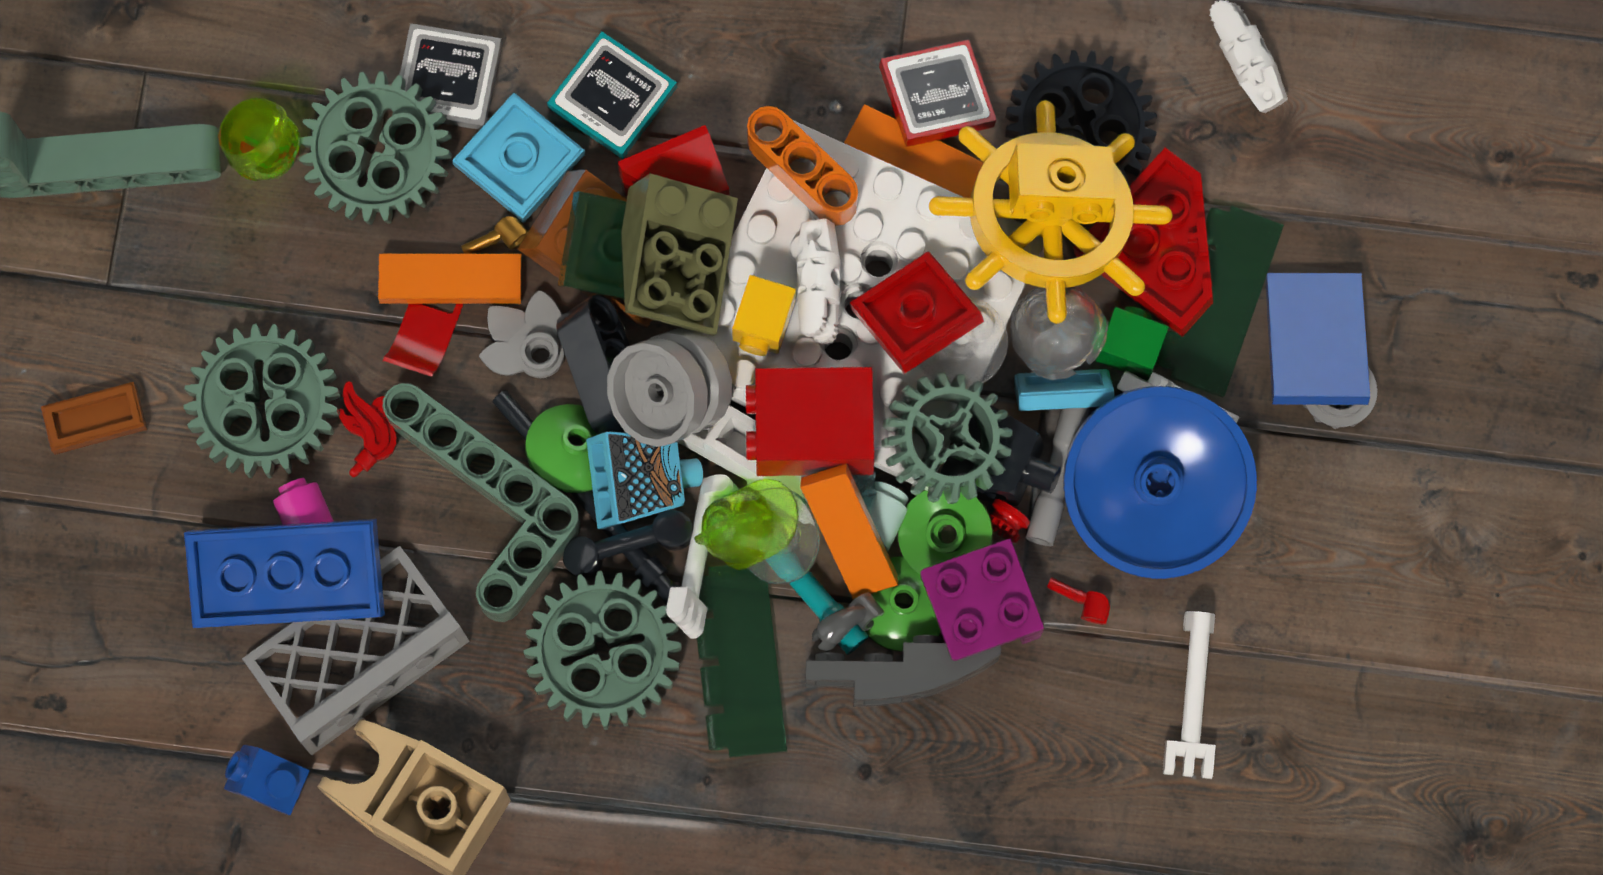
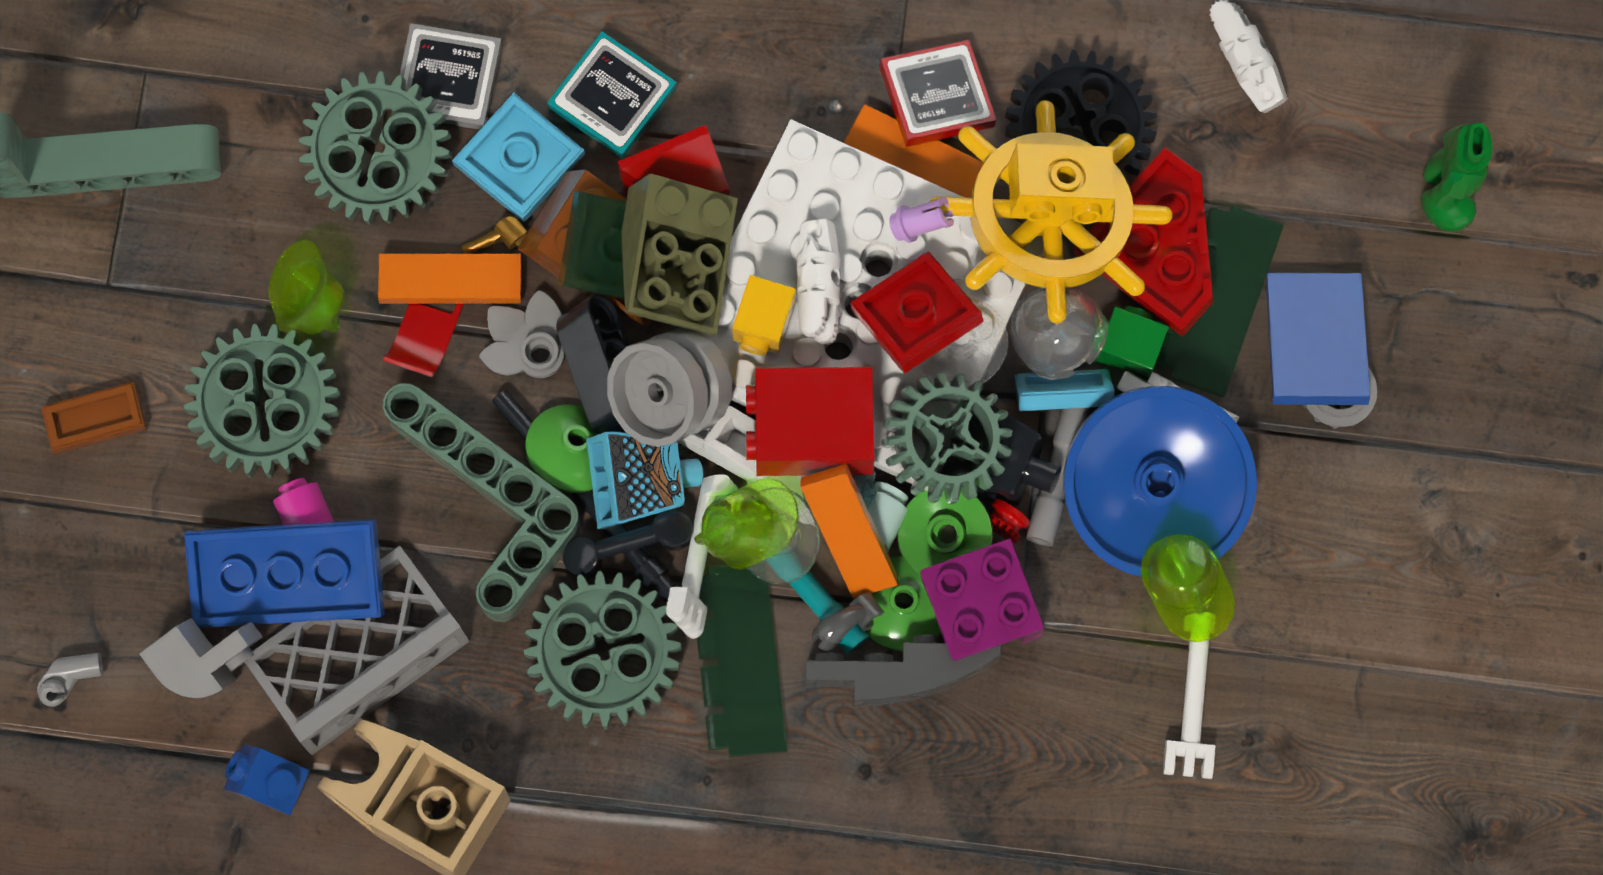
(64, 674): none -> light grey arm
(192, 666): none -> light grey brick
(259, 139): clear neon green helmet -> none
(304, 291): none -> clear neon green piece
(370, 425): red piece -> none
(794, 145): orange beam -> none
(914, 221): none -> lavender pin
(1095, 606): red hand -> none
(1188, 588): none -> clear neon green piece
(1457, 174): none -> green piece

